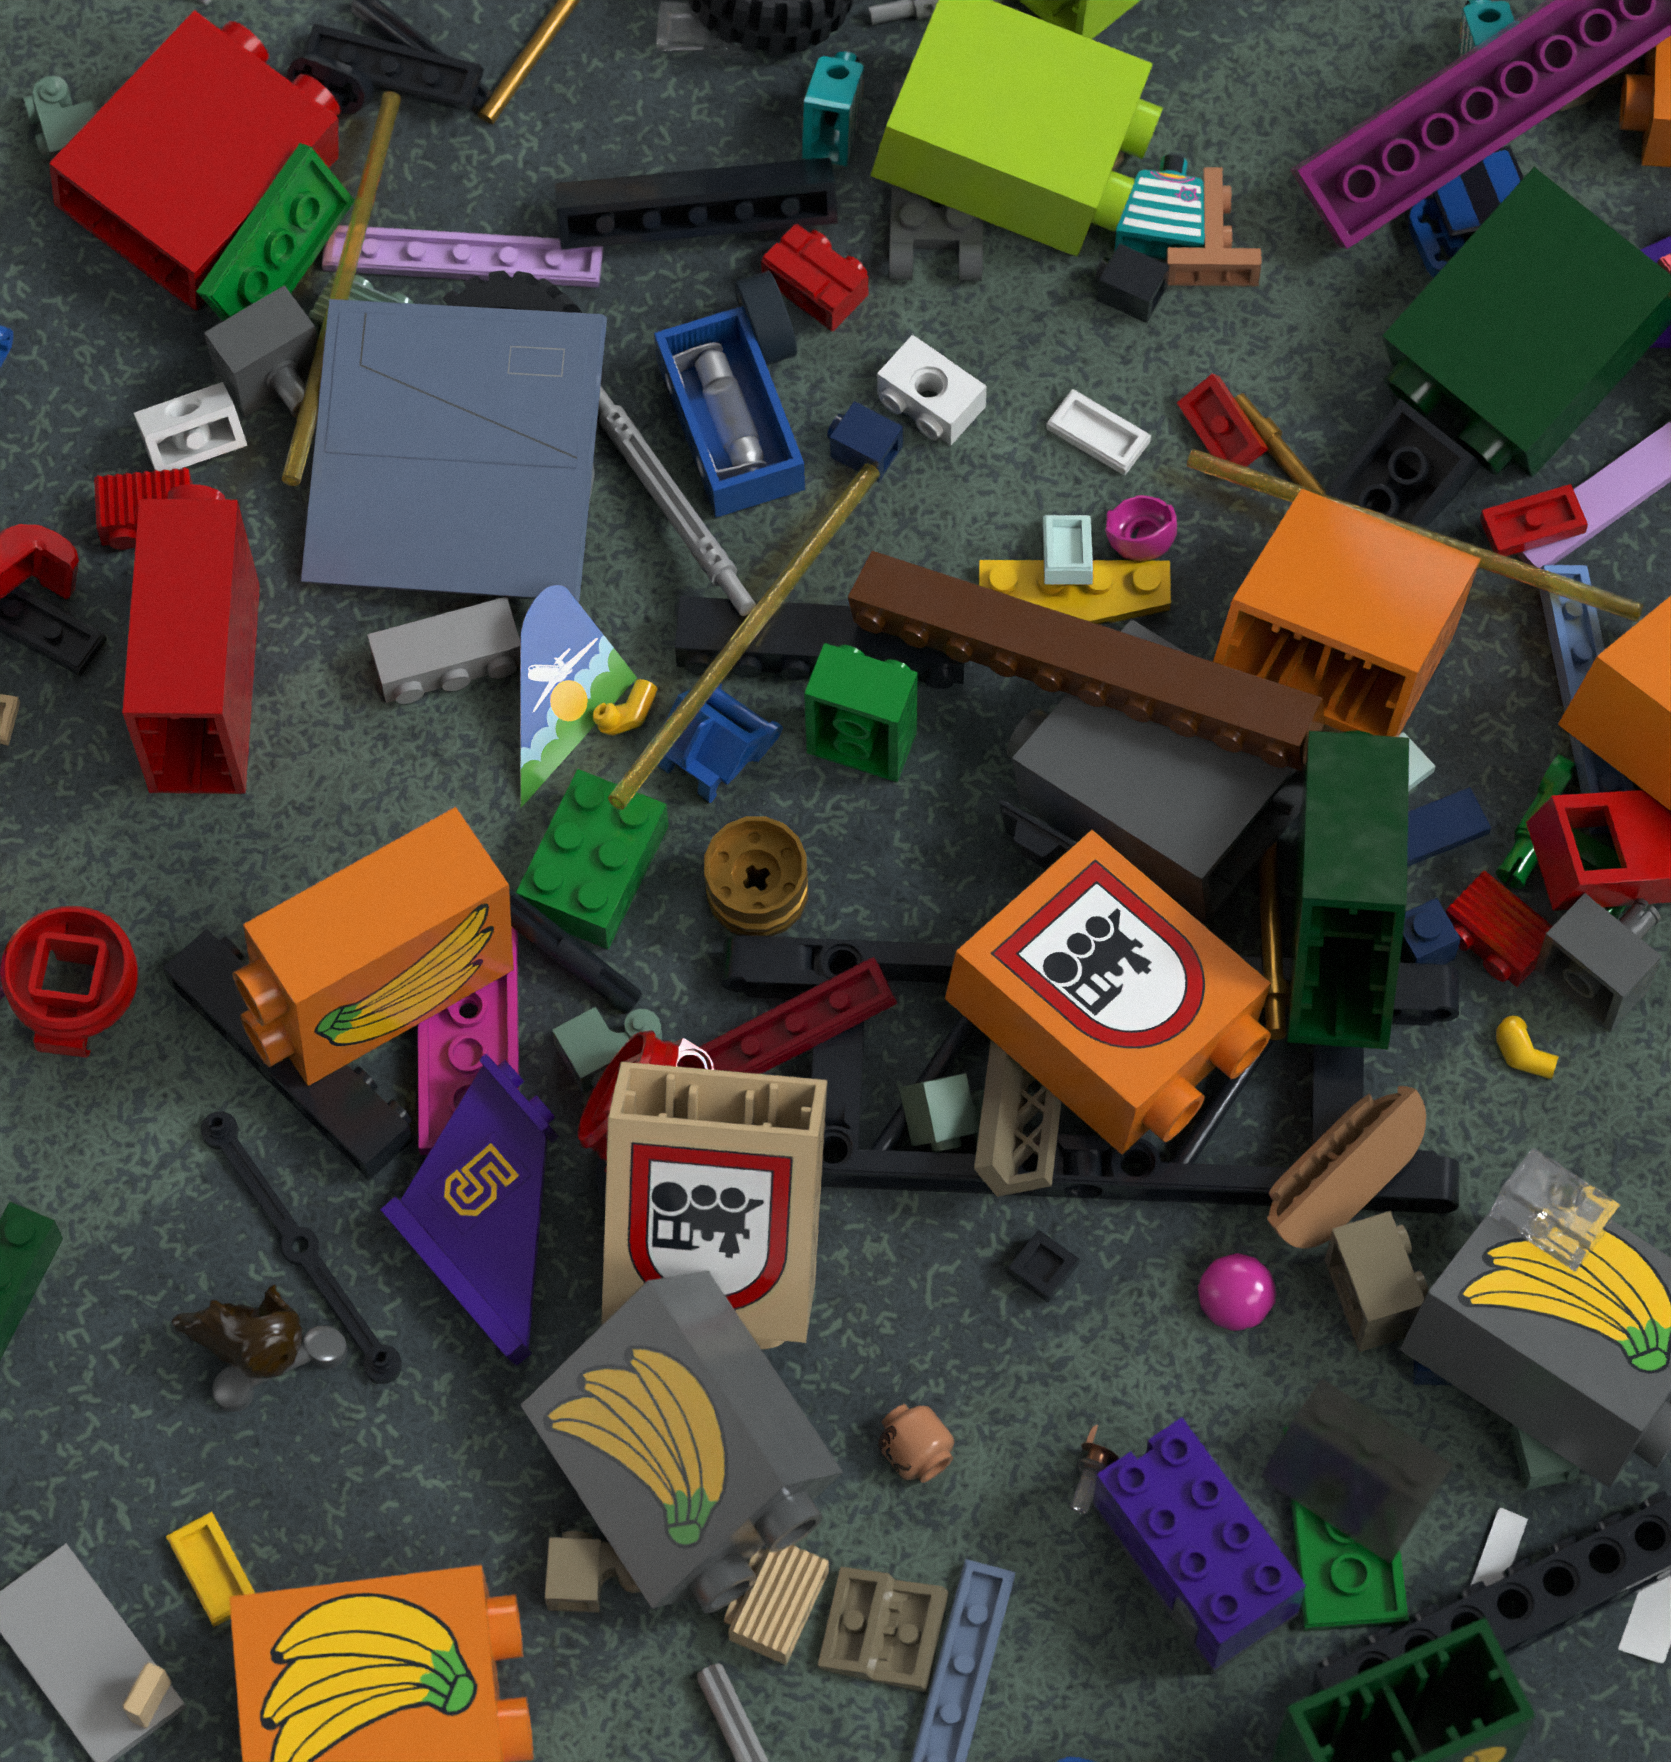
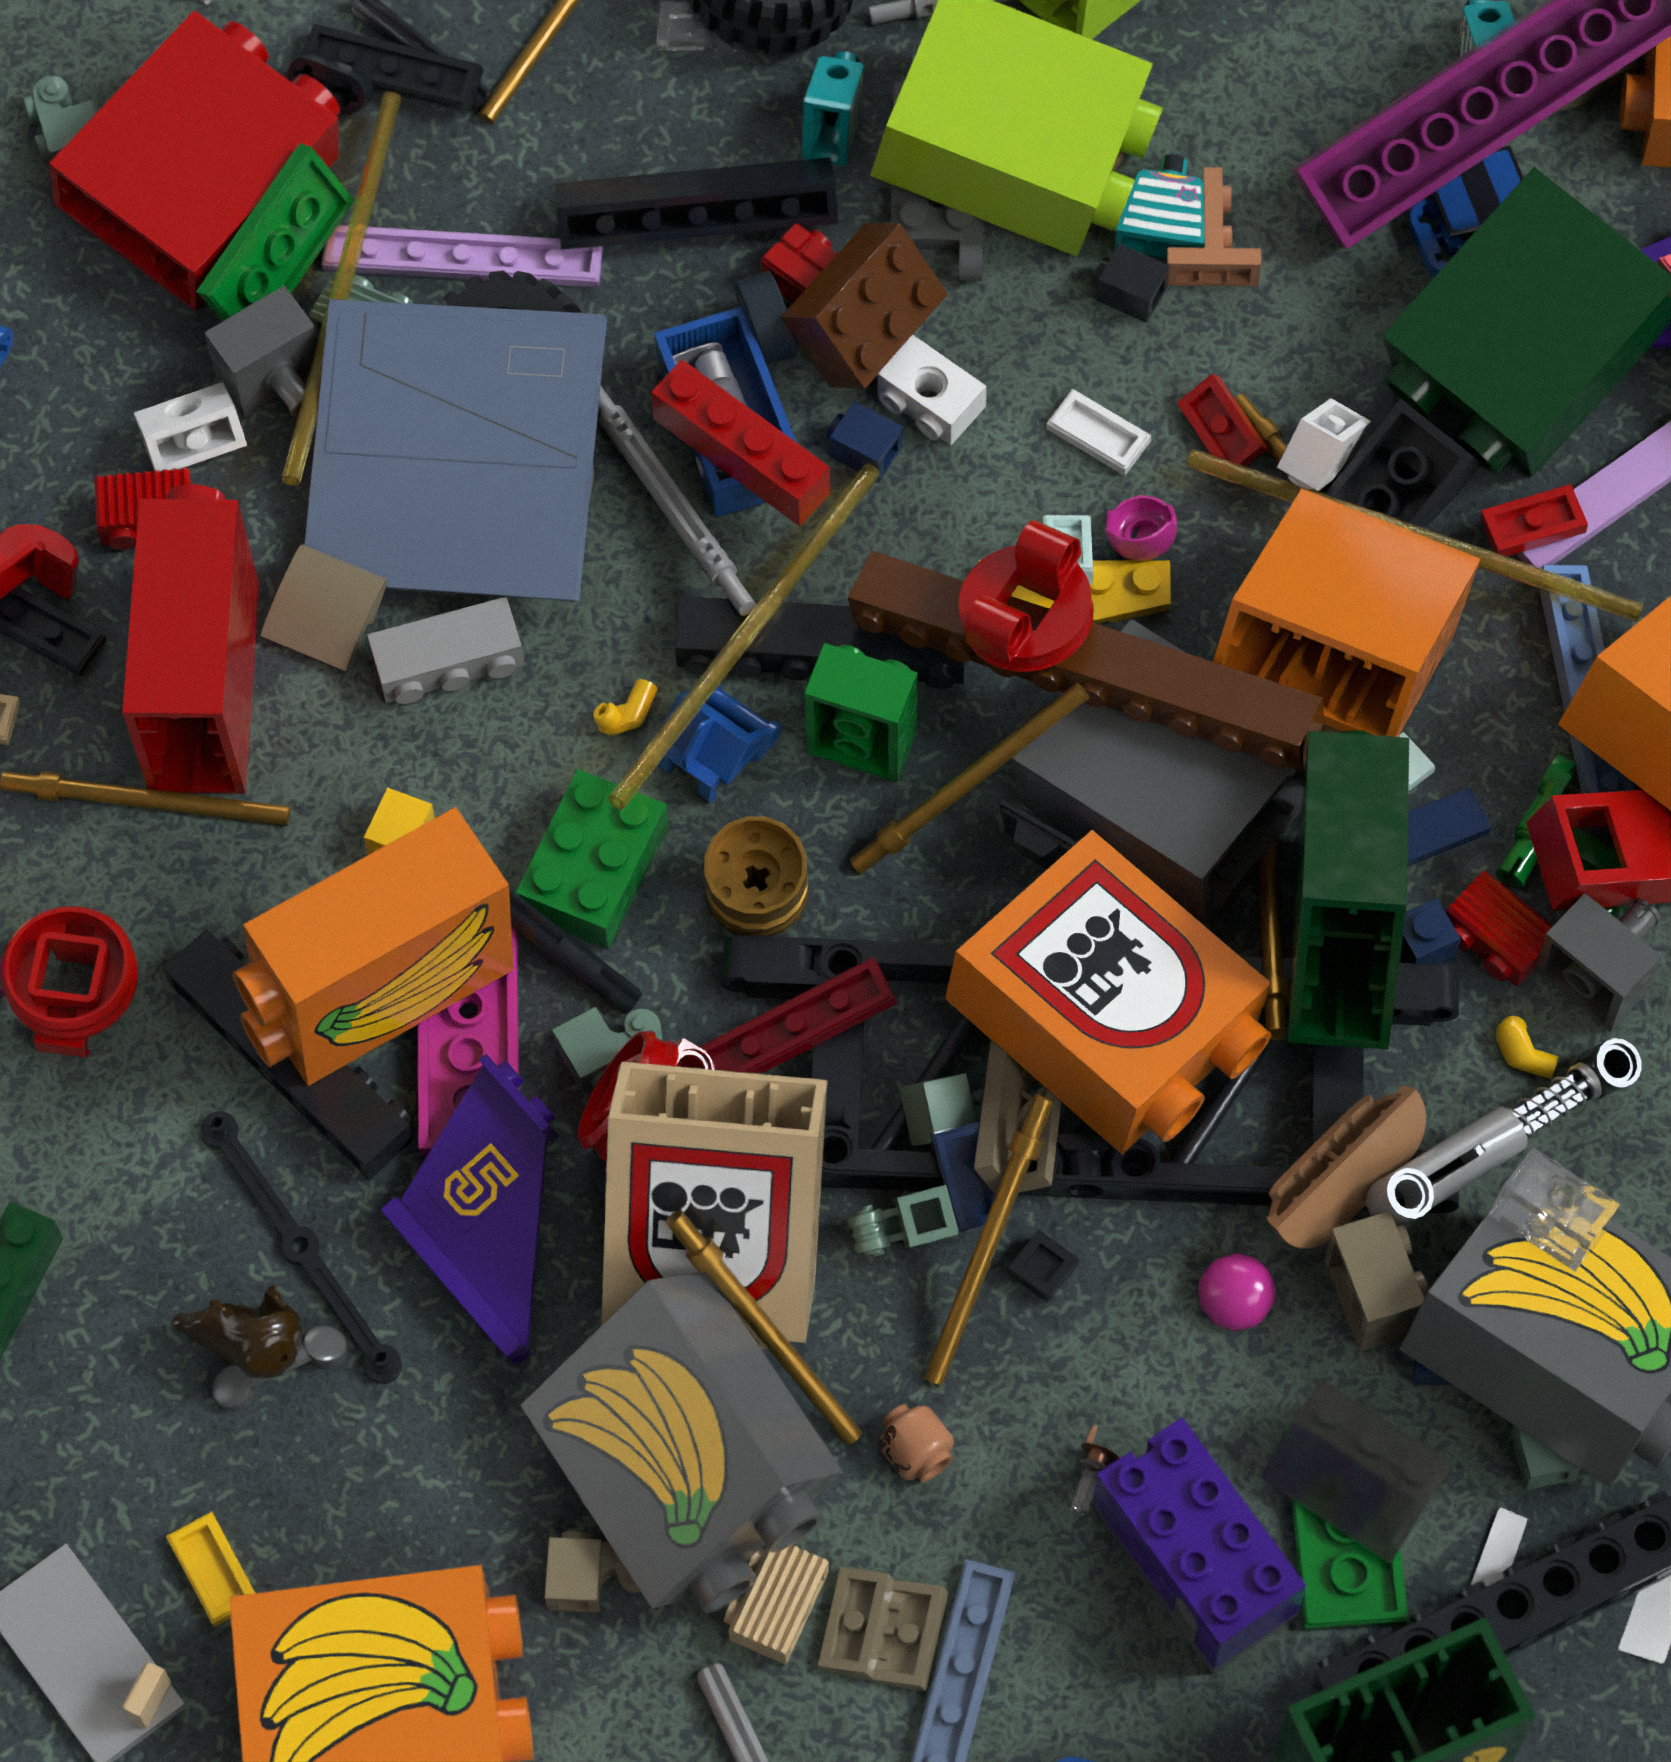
(52, 786): none -> pearl gold bar
(324, 607): none -> dark tan slope
(395, 818): none -> yellow brick
(563, 678): sticker -> none
(707, 1258): none -> pearl gold bar
(741, 442): none -> red brick
(864, 305): none -> reddish brown brick
(896, 835): none -> pearl gold bar
(914, 1219): none -> sand green brick
(967, 1191): none -> dark blue tile
(1024, 1148): none -> pearl gold bar
(1042, 563): none -> red piece
(1323, 445): none -> white brick
(1501, 1133): none -> piece

